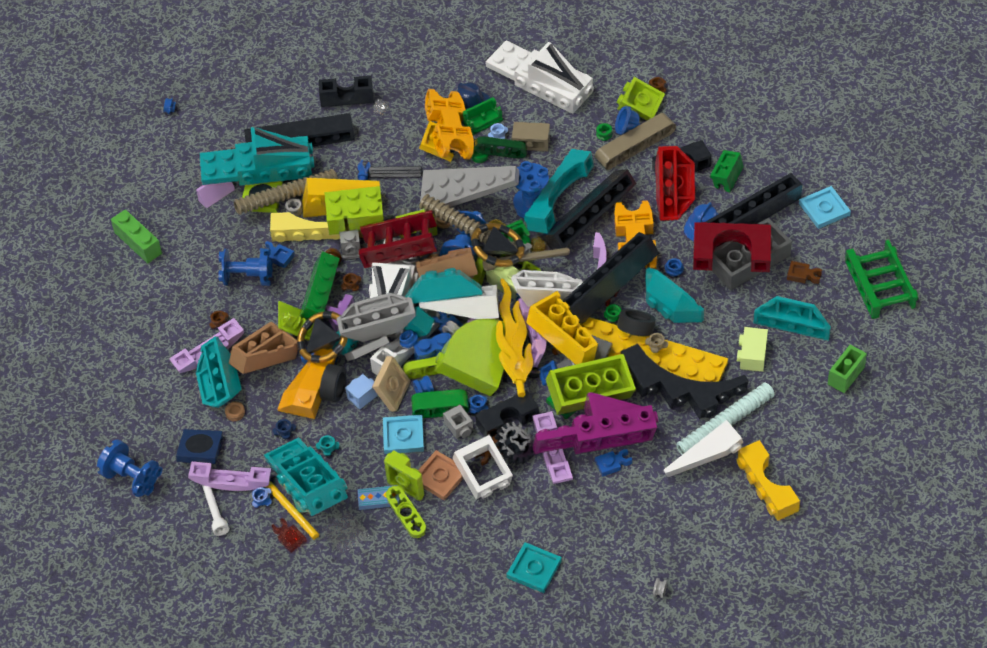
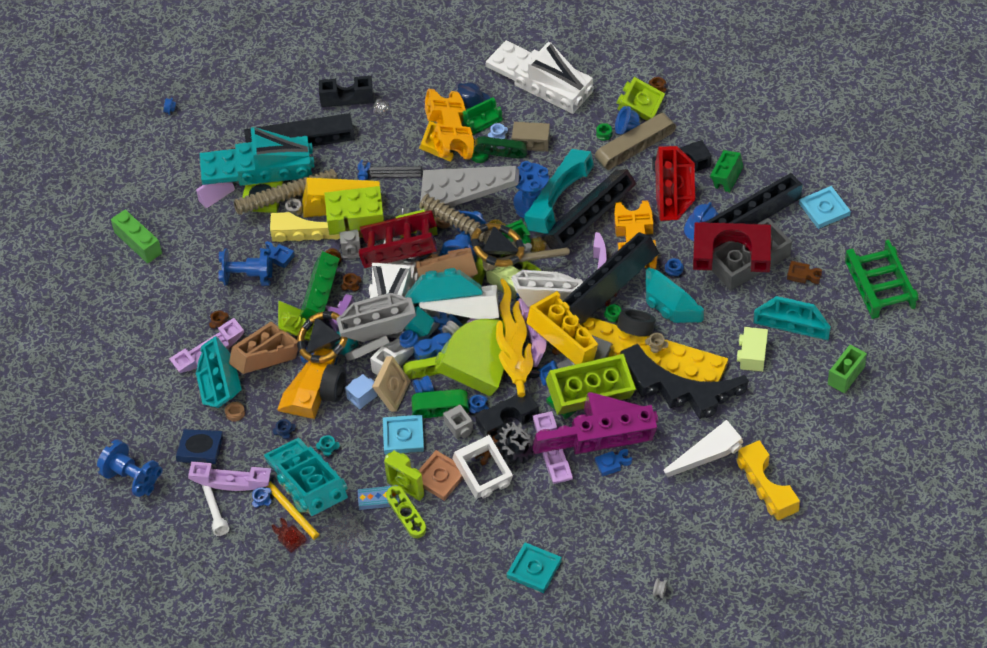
(732, 415): light aqua piece -> none

